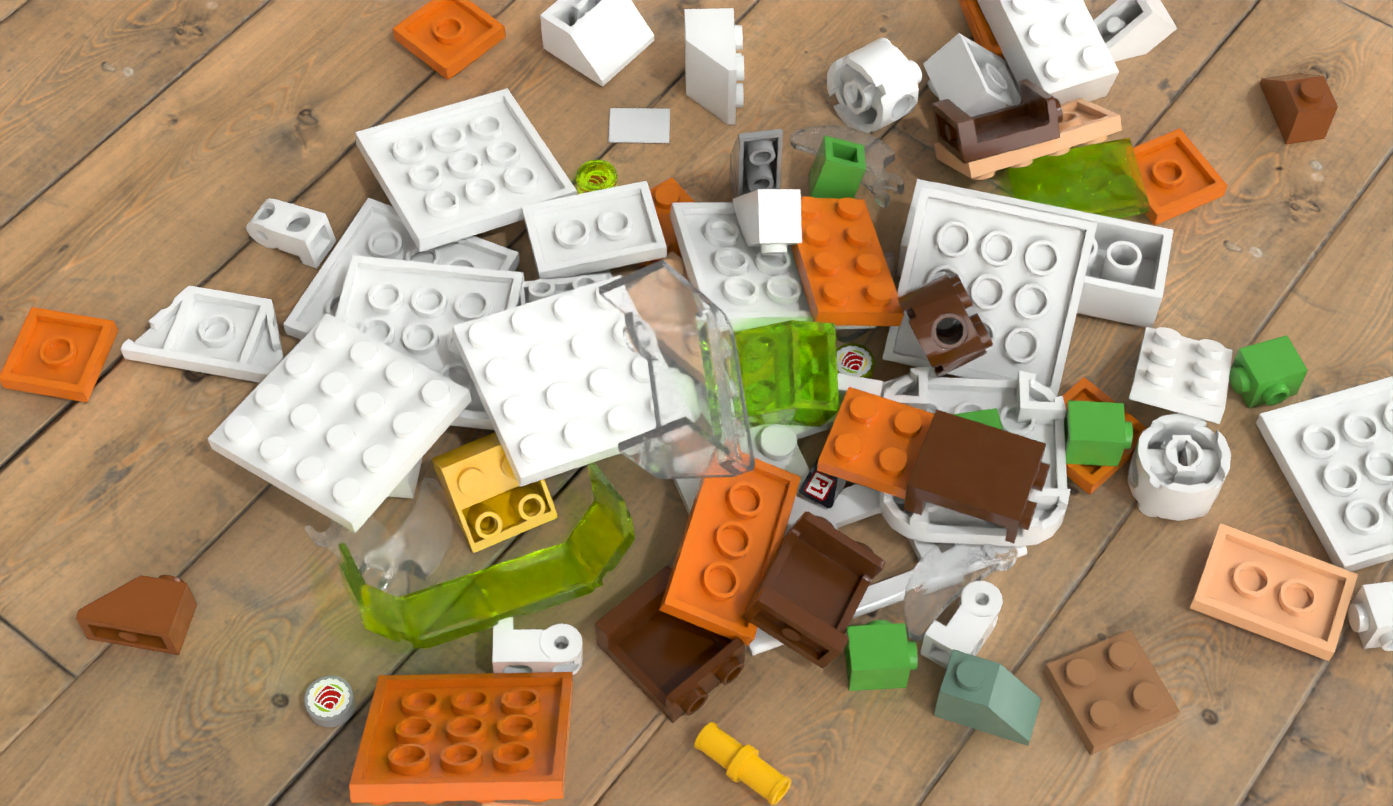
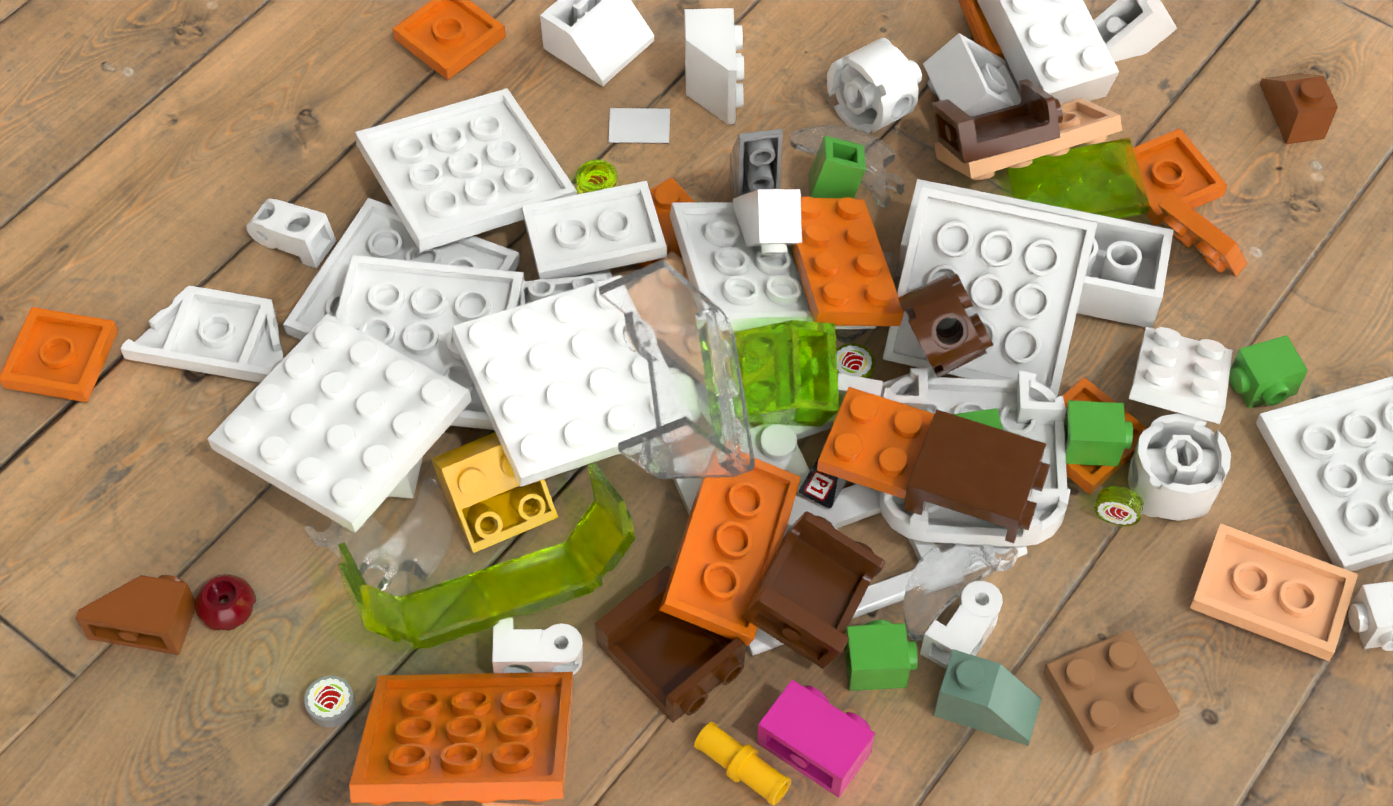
(229, 614): none -> dark red plate
(816, 737): none -> dark pink brick
(1119, 506): none -> tile
(1192, 228): none -> orange plate

